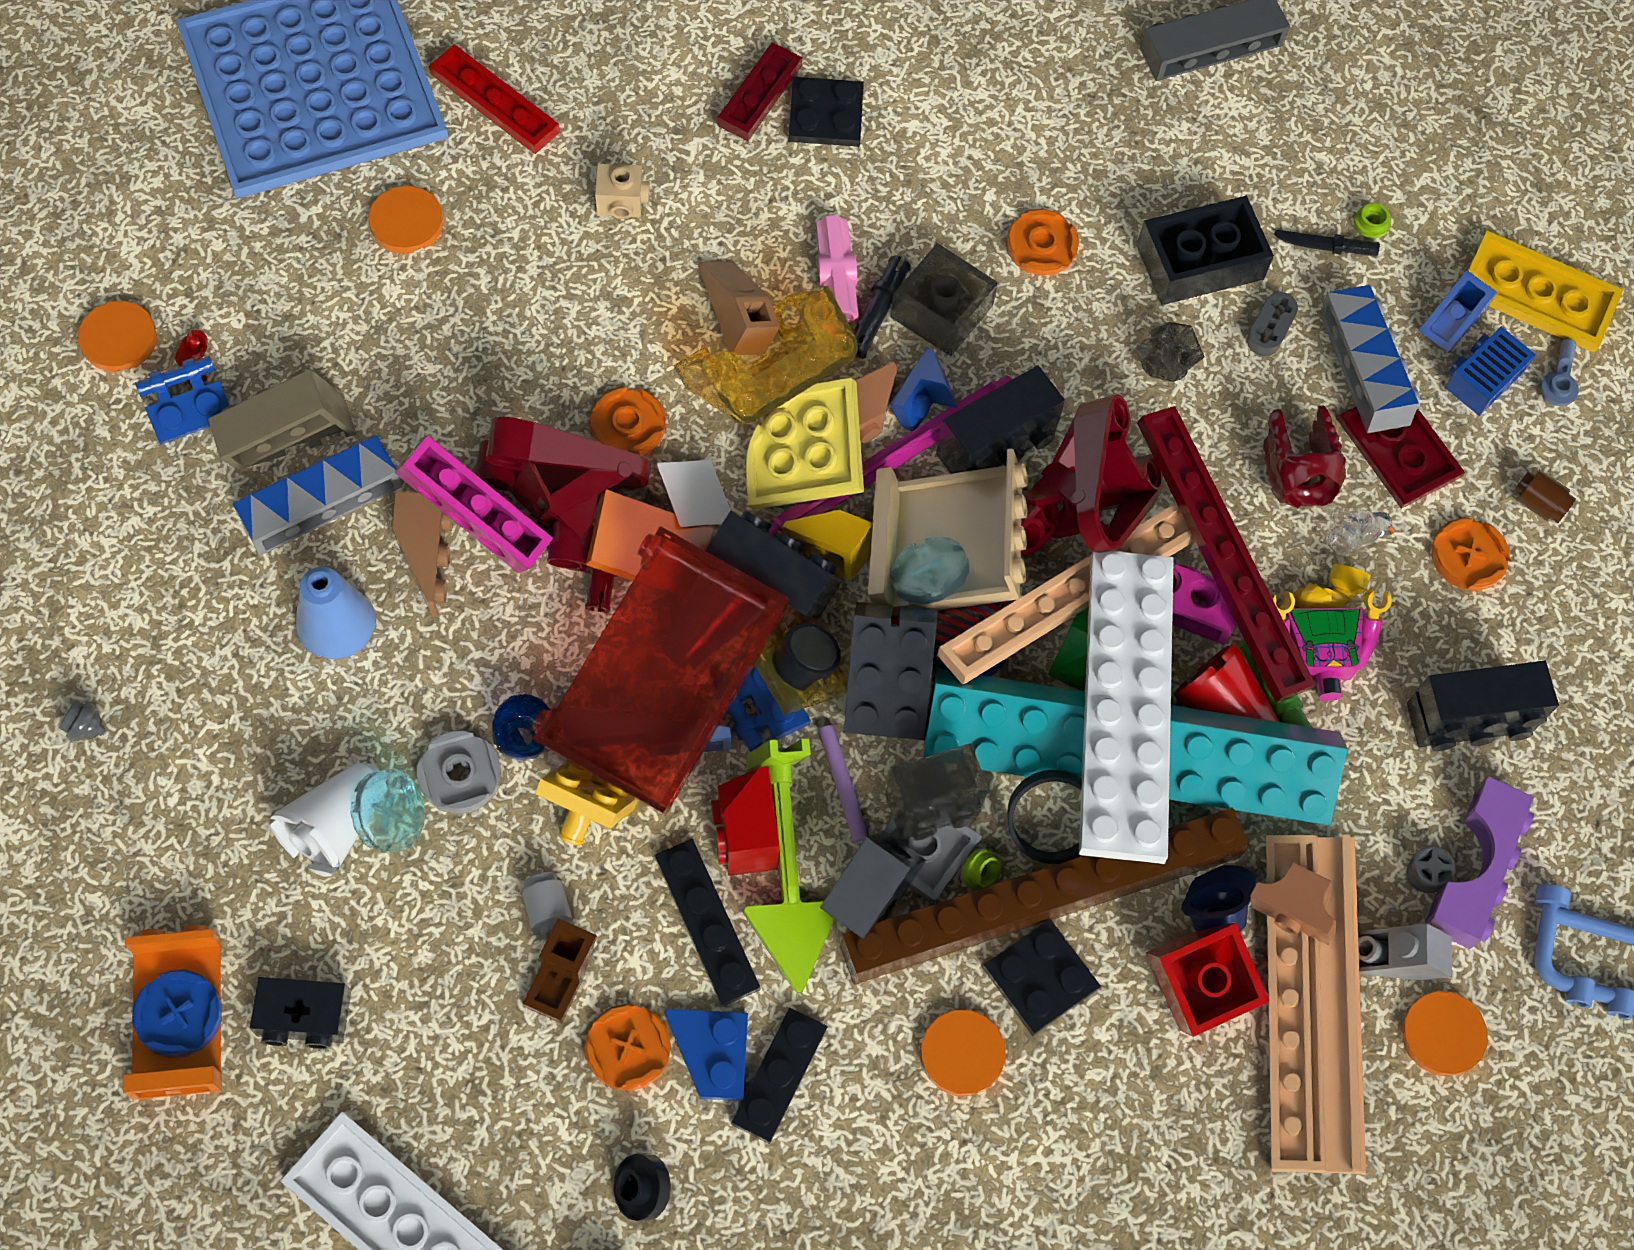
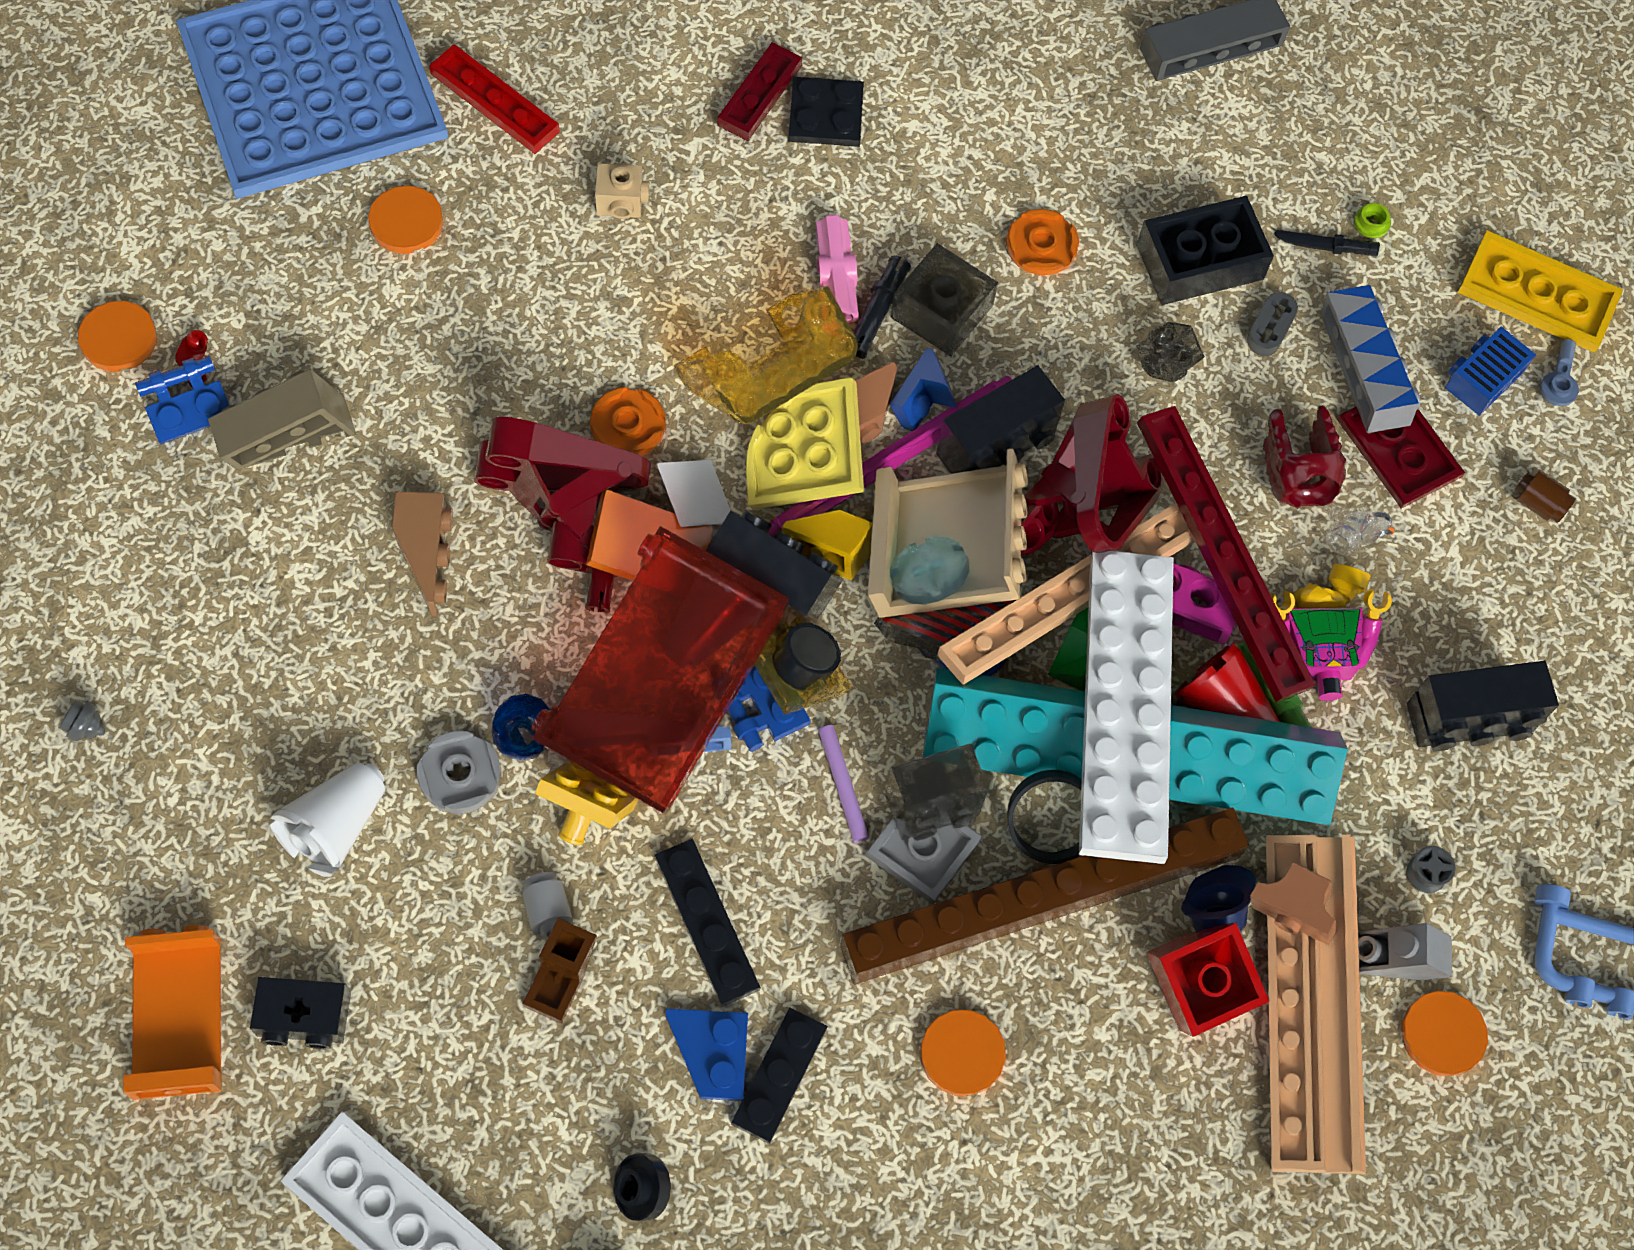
(177, 1013): blue tile -> none
(317, 494): light grey brick -> none
(332, 615): medium blue cone -> none
(388, 811): clear light blue tile -> none
(473, 505): dark pink brick -> none
(627, 1047): orange tile -> none
(740, 307): medium nougat slope -> none
(748, 821): red slope -> none
(793, 929): lime piece -> none
(873, 883): black piece -> none
(890, 671): black piece -> none
(981, 869): lime plate -> none
(1041, 977): black plate -> none
(1458, 311): blue slope -> none
(1470, 554): orange tile -> none
(1497, 819): medium lavender arch -> none

